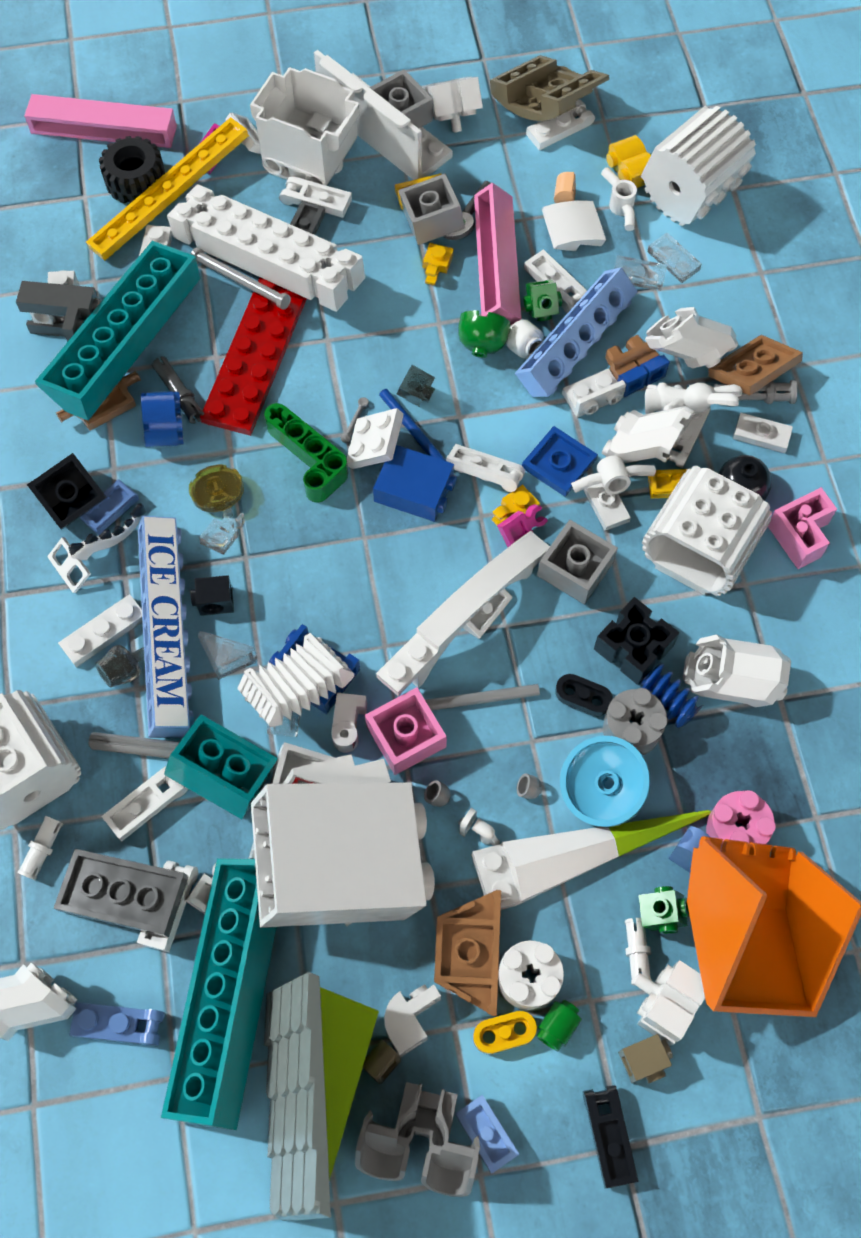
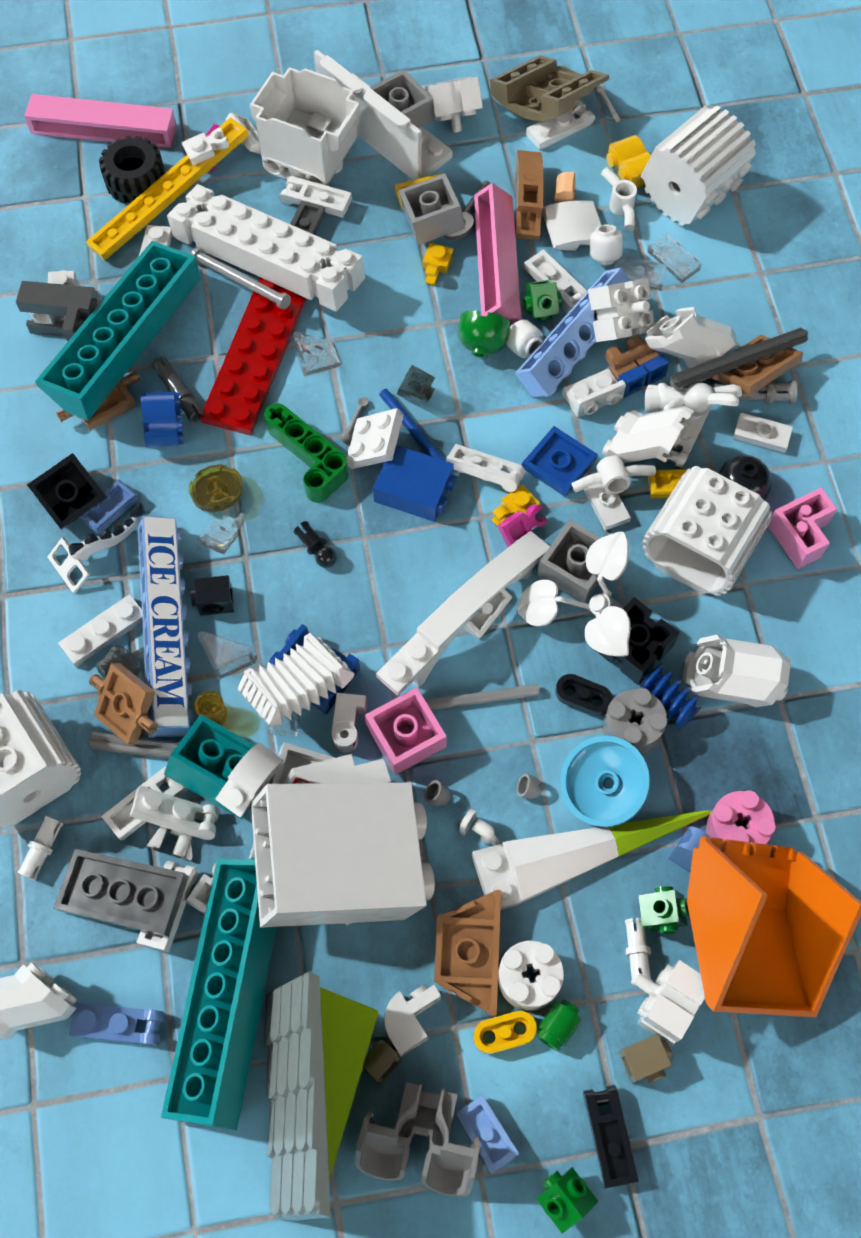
(124, 703): none -> medium nougat plate
(175, 813): none -> white plate
(182, 847): none -> white piece
(202, 148): none -> white plate
(215, 713): none -> clear yellow wheel
(248, 778): none -> white brick
(315, 354): none -> clear slope
(324, 555): none -> black pin
(528, 194): none -> medium nougat slope
(566, 1199): none -> green brick
(601, 90): none -> white hinge
(606, 244): none -> white head
(612, 625): none -> white plant
(621, 309): none -> white brick
(738, 358): none -> dark grey axle

